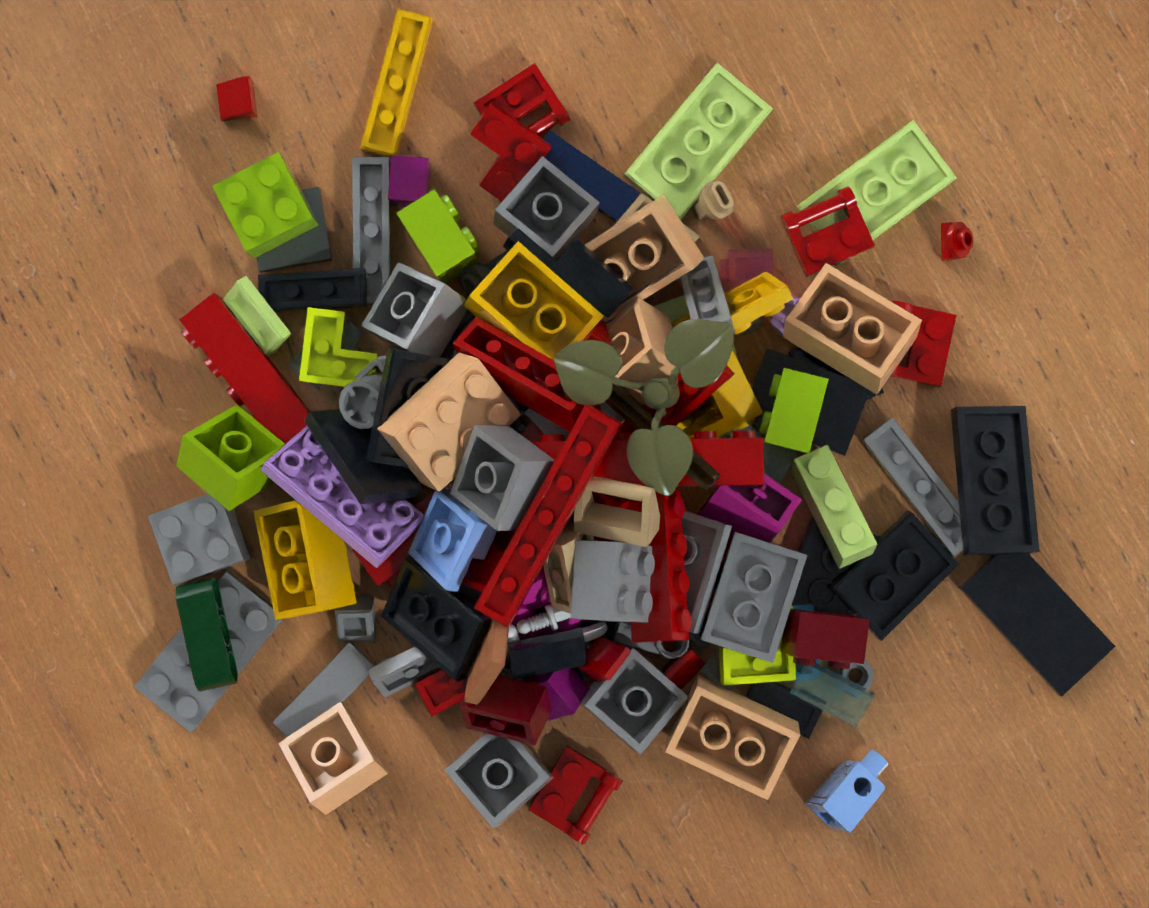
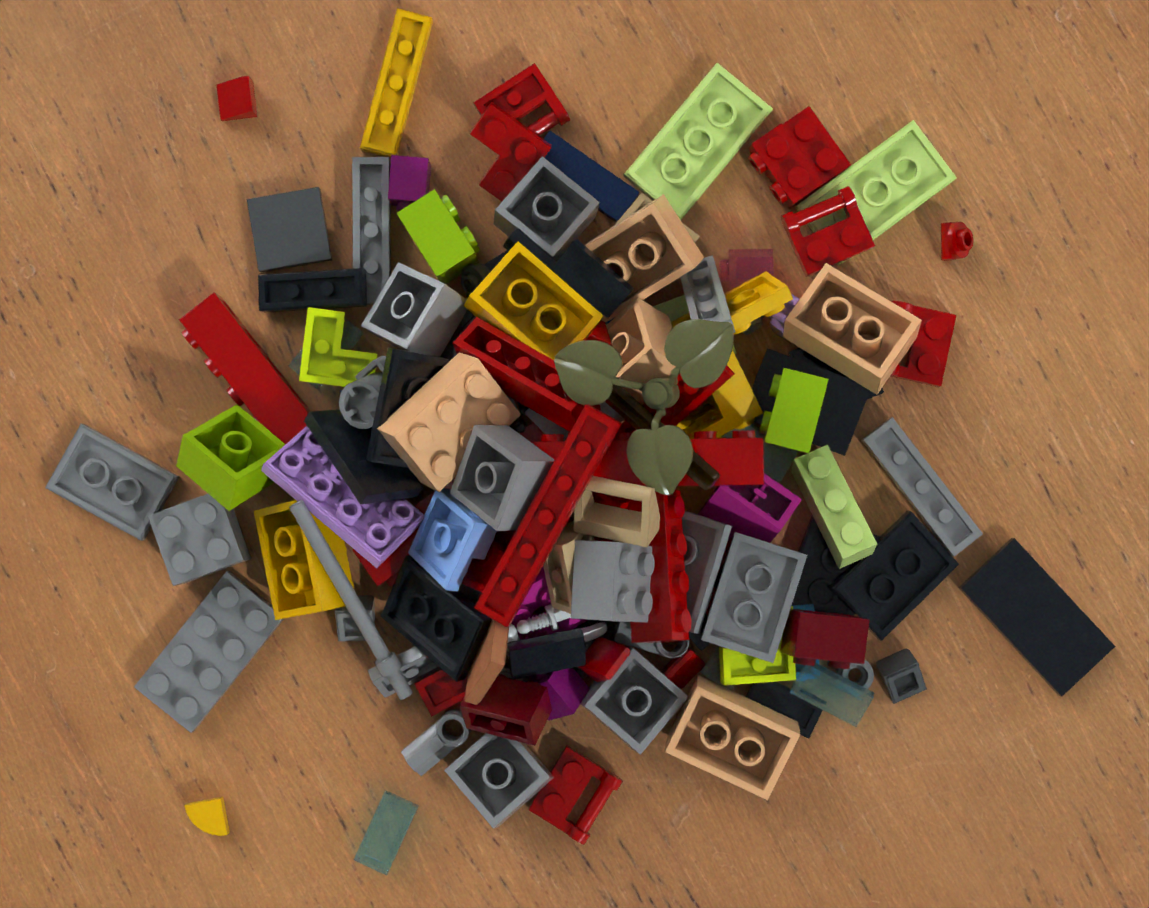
(111, 481): none -> light grey tile
(206, 634): dark green beam -> none
(209, 816): none -> yellow tile
(256, 316): yellowish green tile -> none
(265, 205): lime brick -> none
(328, 688): light grey tile -> none
(332, 759): light nougat slope -> none
(386, 661): none -> light grey bar
(386, 832): none -> clear light blue tile
(434, 743): none -> light grey piece
(714, 201): tan piece -> none
(797, 157): none -> red plate
(838, 801): light blue torso -> none
(901, 675): none -> dark grey slope
(994, 480): black plate -> none

